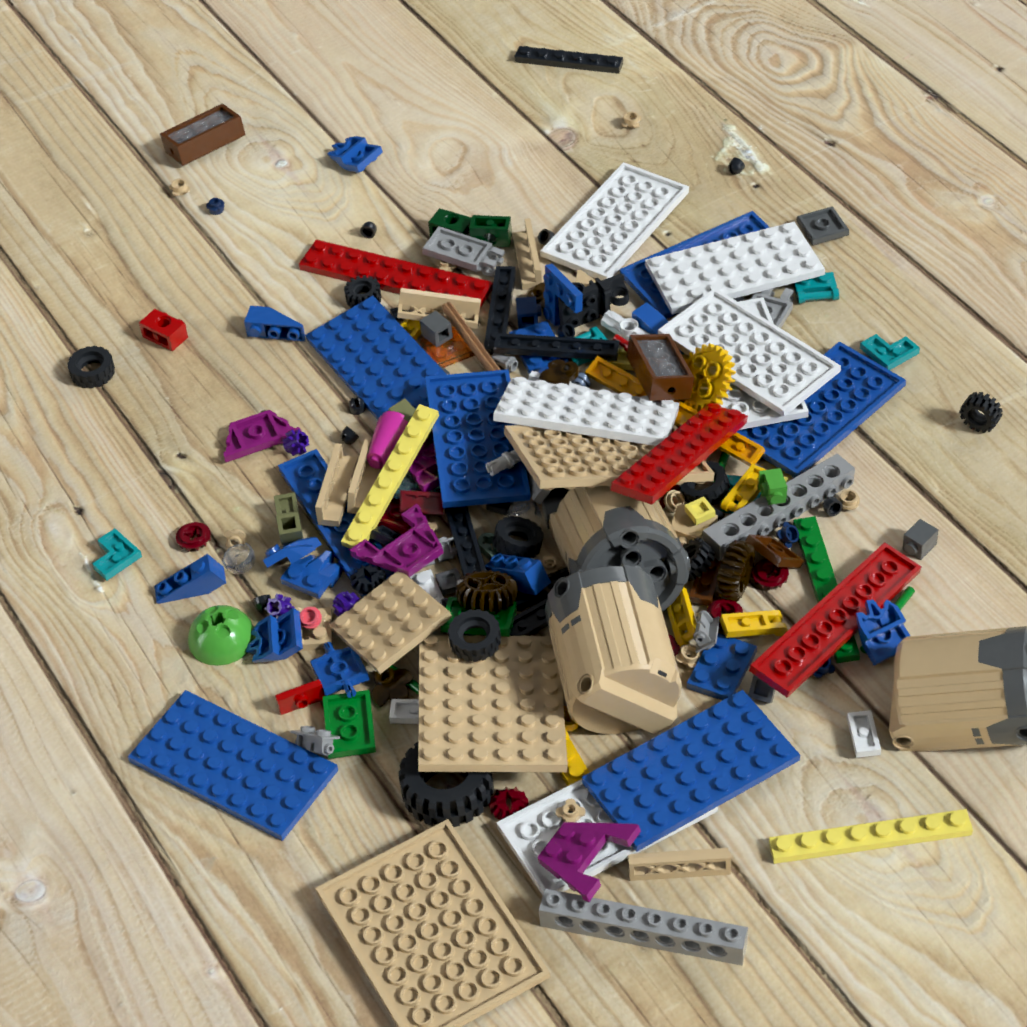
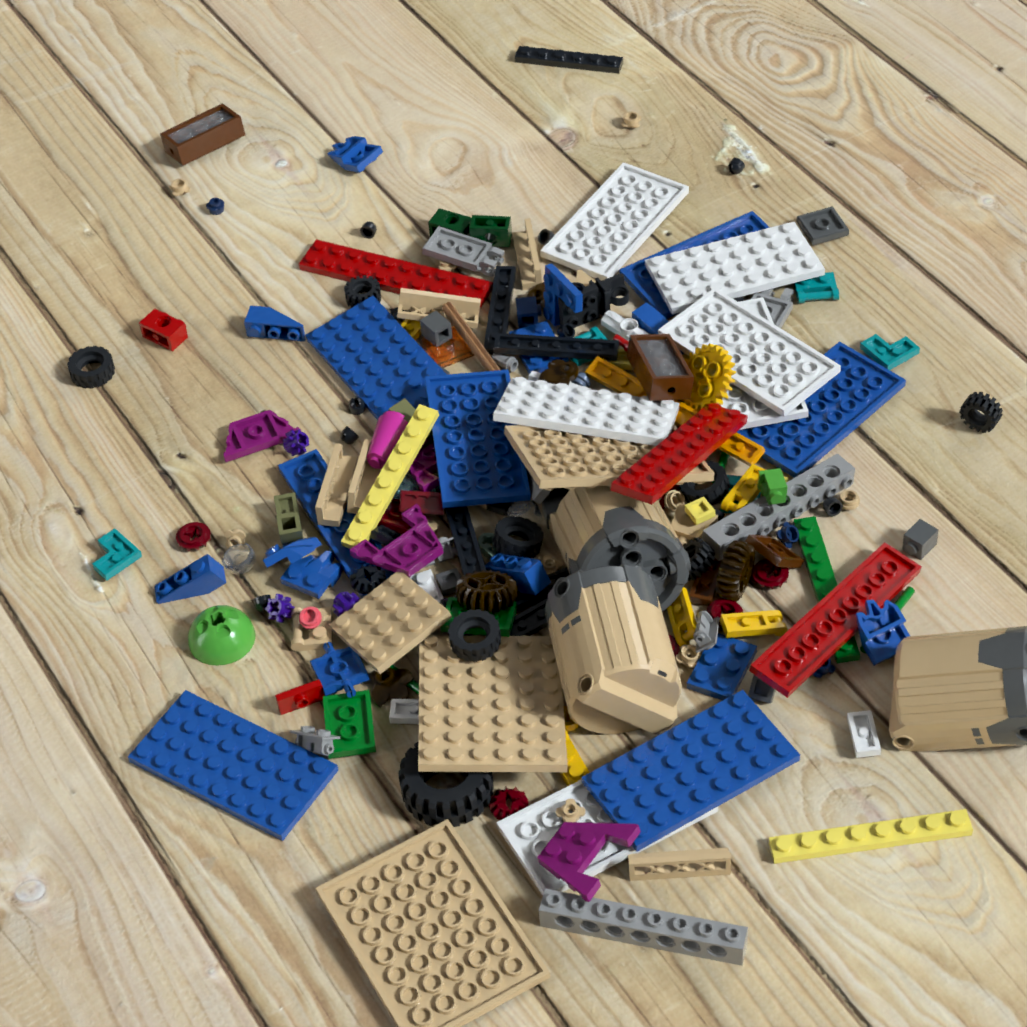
(276, 637): blue plate -> none
(506, 461): white pin -> none

